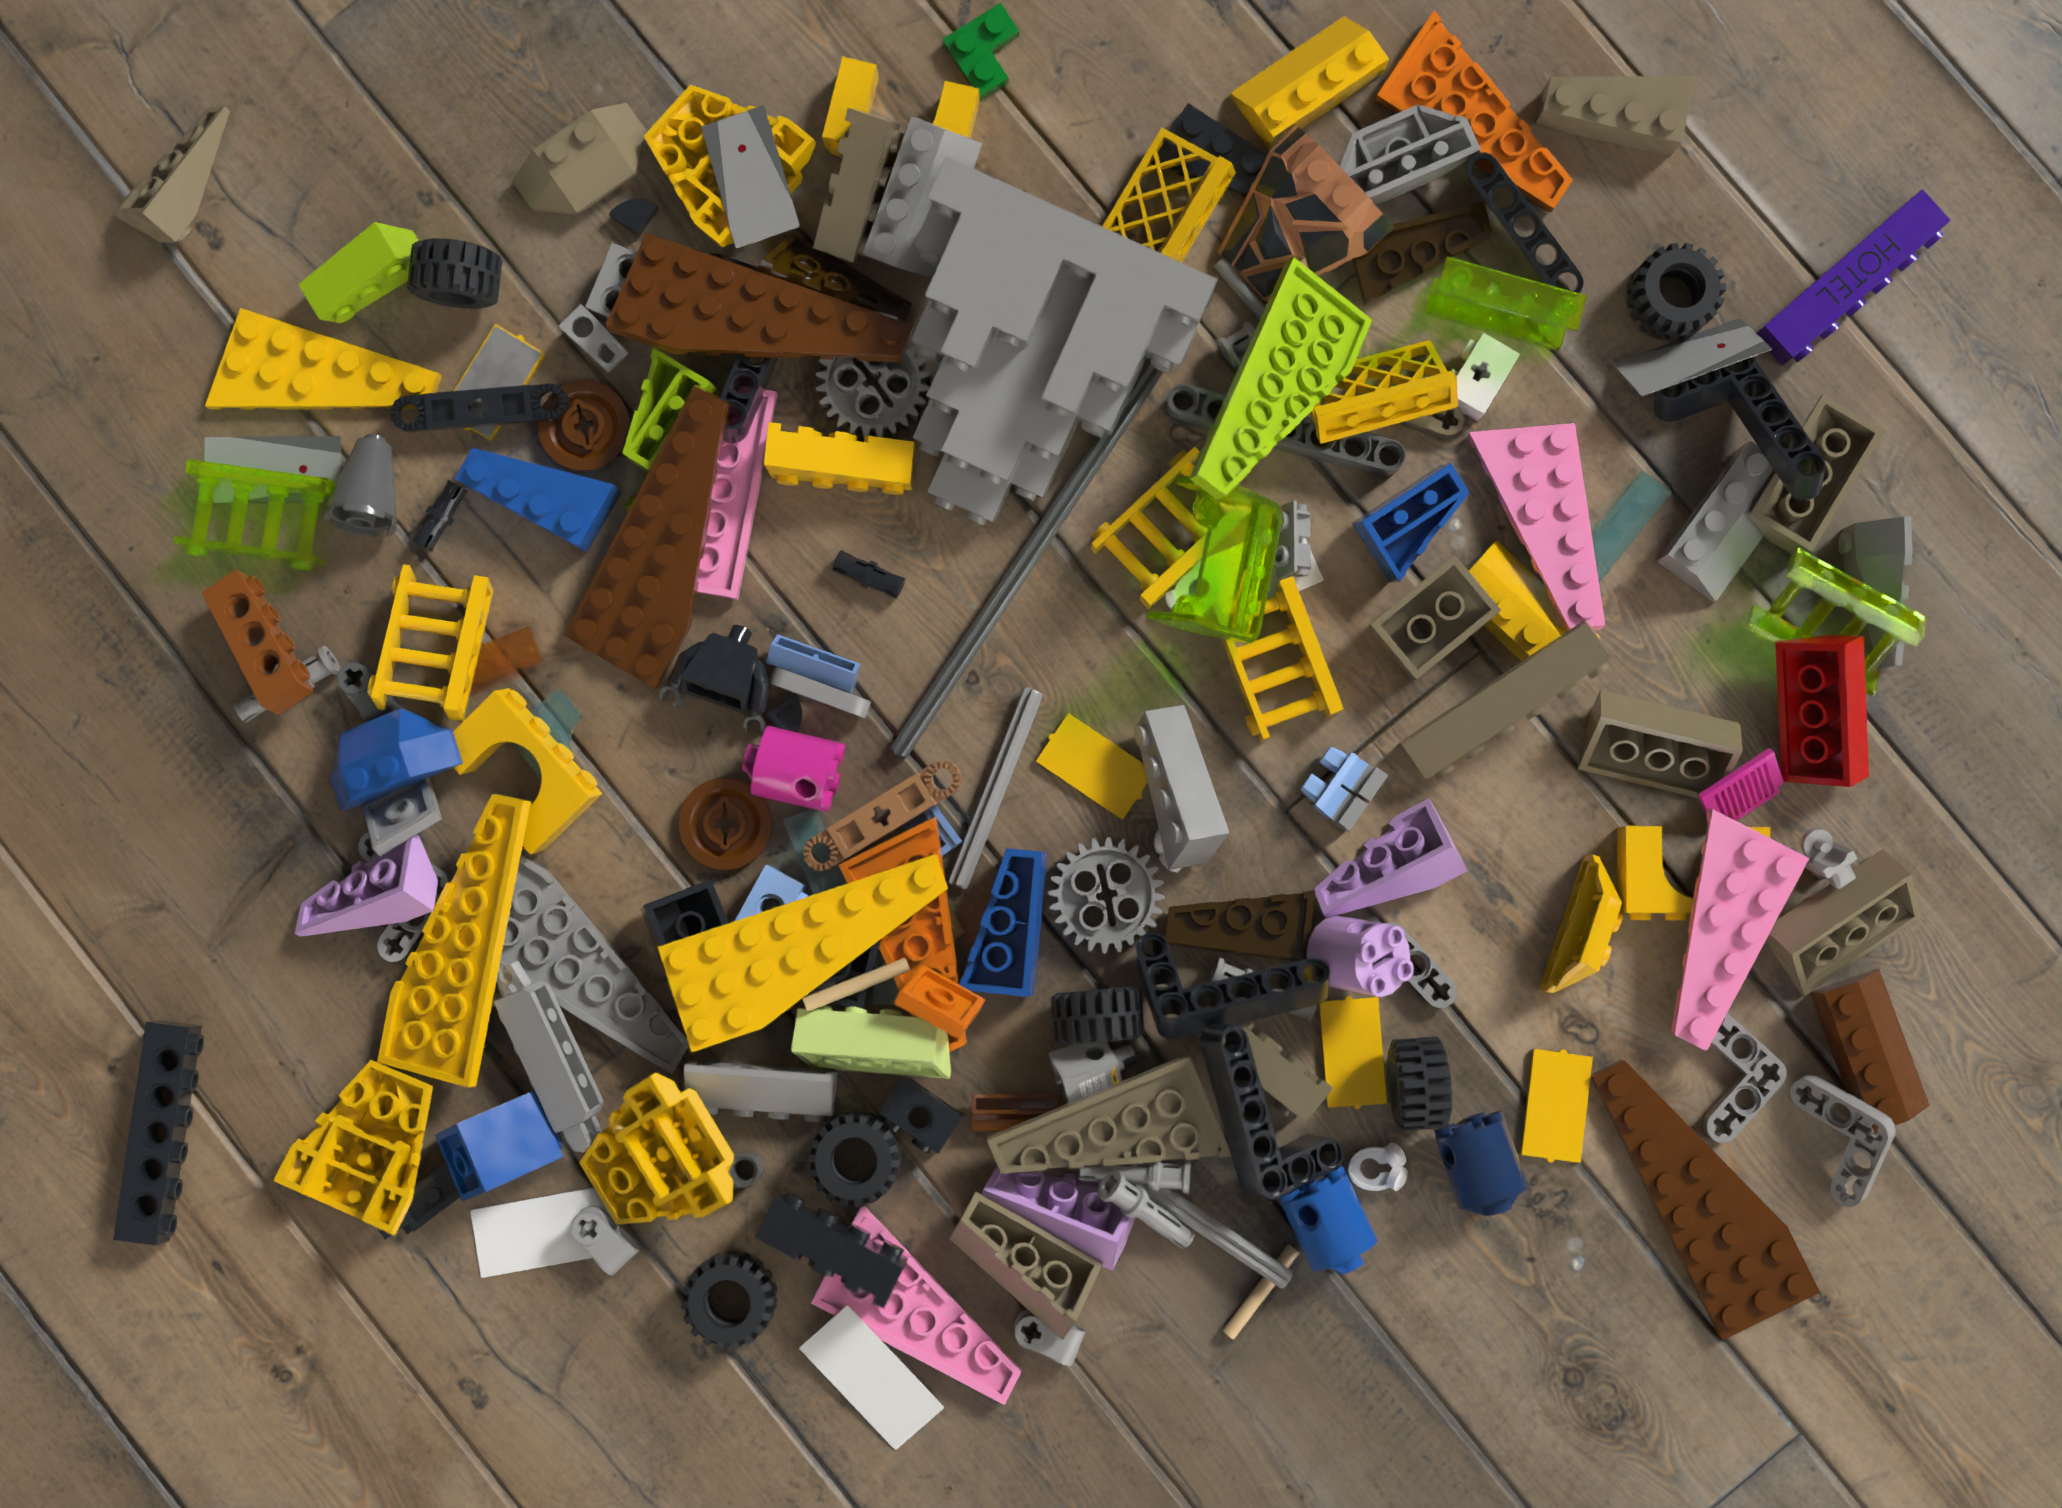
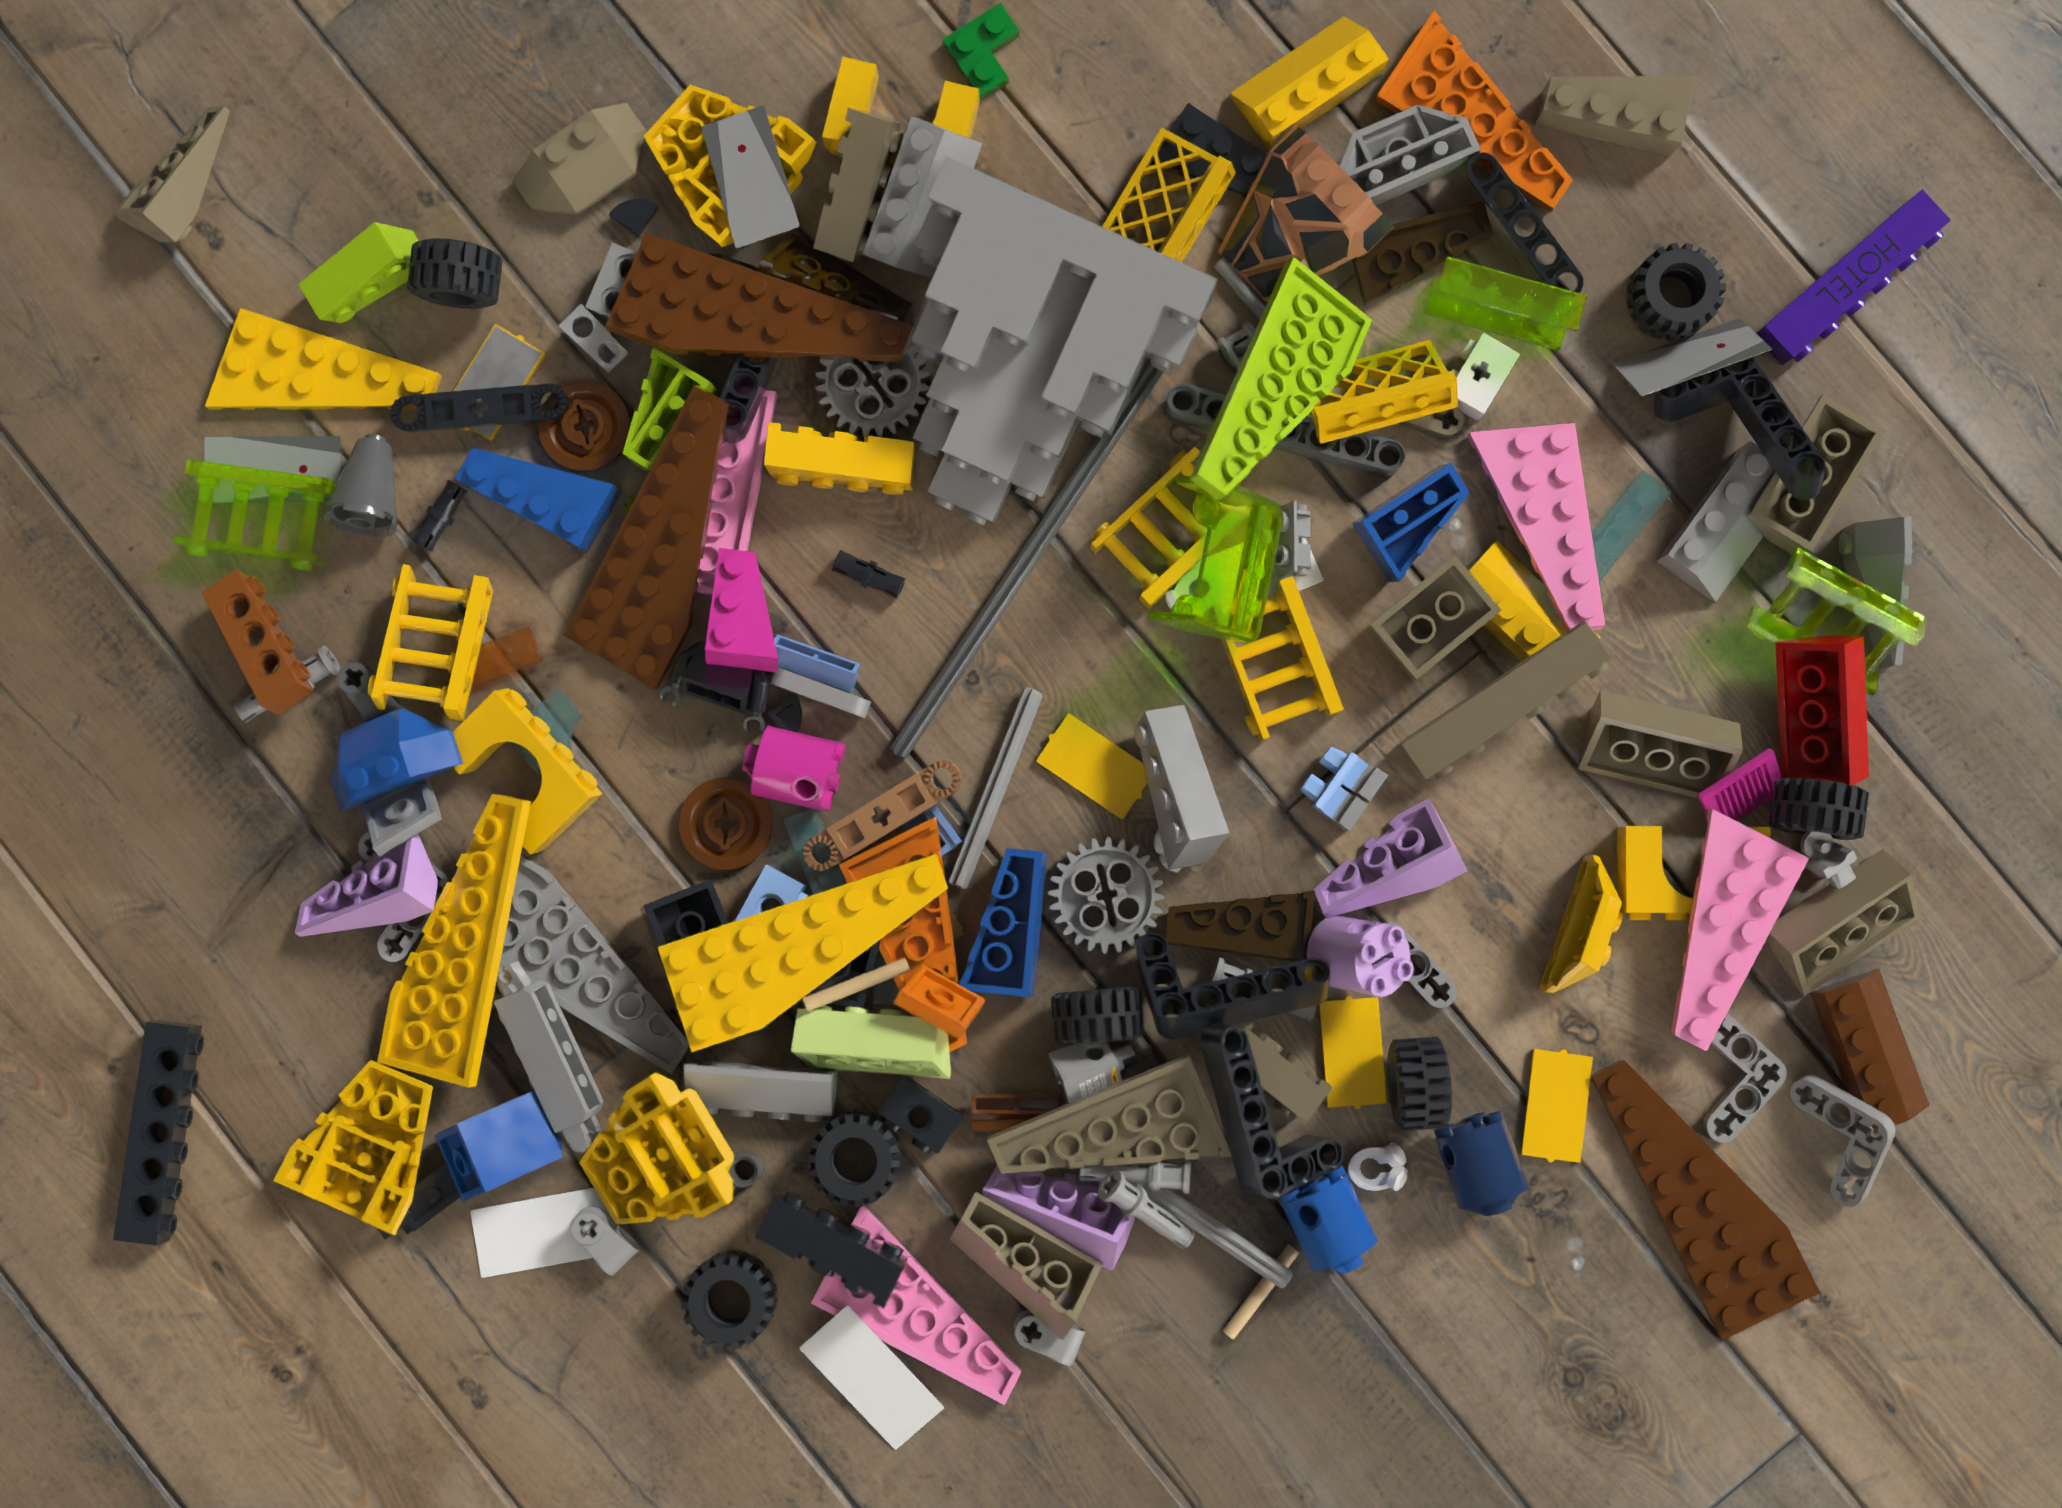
(739, 618): none -> dark pink wedge
(1819, 807): none -> black tyre

